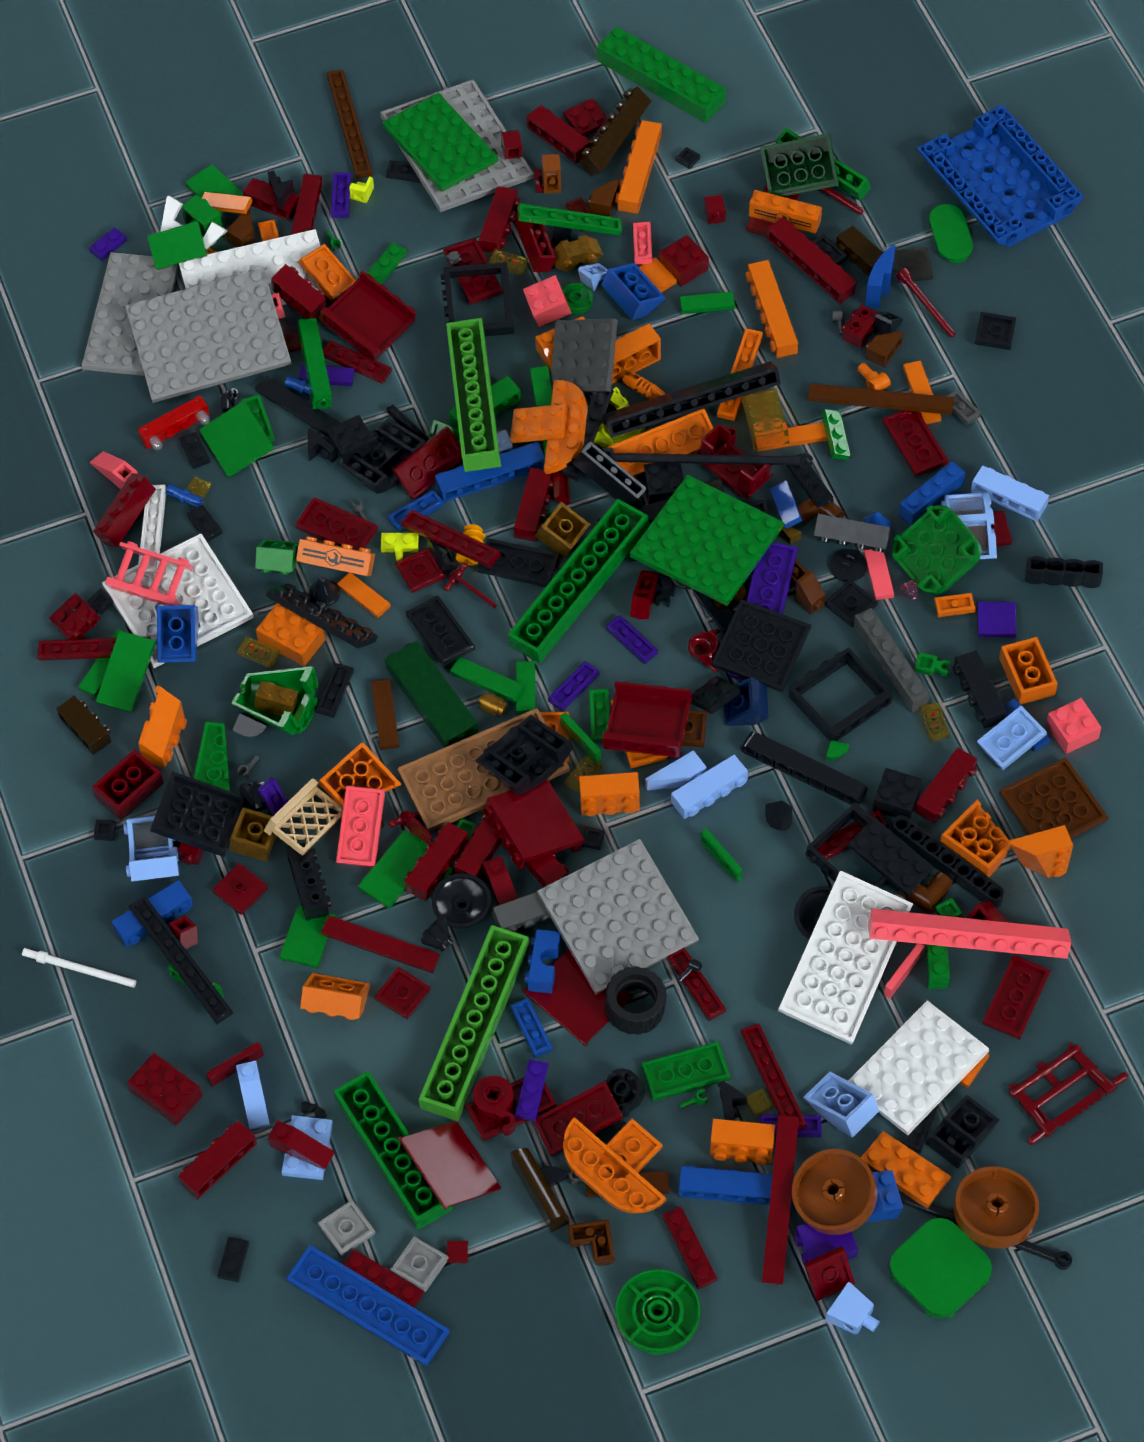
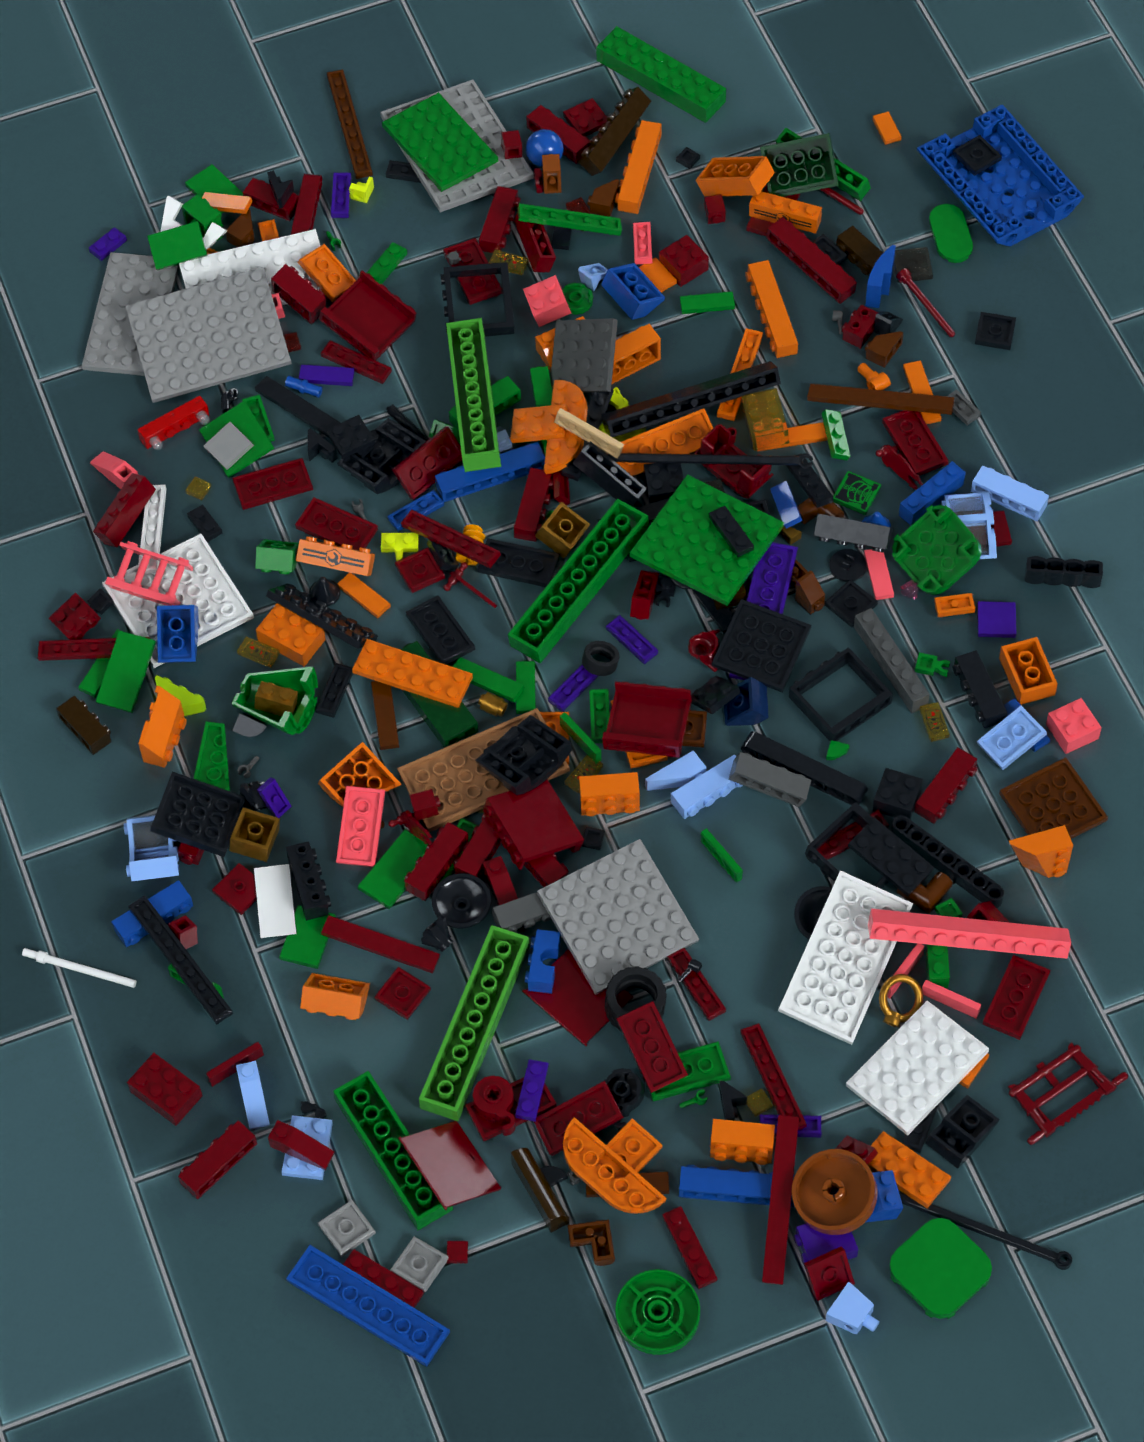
(105, 830): black tile -> none
(127, 784): dark red brick -> none
(184, 495): blue pin -> none
(190, 702): none -> lime slope
(194, 450): black plate -> none
(228, 445): none -> light grey tile
(233, 1259): black plate -> none
(272, 483): none -> dark red tile
(274, 901): none -> white sticker
(291, 810): tan fence -> none
(314, 363): green brick -> none
(412, 673): none -> orange plate
(425, 804): none -> dark red brick
(531, 1028): blue tile -> none
(543, 143): none -> blue piece
(571, 253): pearl gold brick -> none
(588, 433): none -> tan tile
(596, 667): none -> black tyre
(642, 386): orange hinge -> none
(651, 1046): none -> dark red plate
(731, 531): none -> black plate
(735, 176): none -> orange brick
(769, 779): none -> dark grey brick
(779, 815): black brick -> none
(842, 1103): light blue slope -> none
(856, 493): none -> tile
(859, 1148): none -> dark red plate
(886, 128): none -> orange tile
(891, 1017): none -> pearl gold piece
(898, 464): none -> dark red piece
(951, 999): none -> coral tile
(977, 155): none -> black tile
(977, 839): orange wedge -> none
(977, 1213): dark orange piece -> none

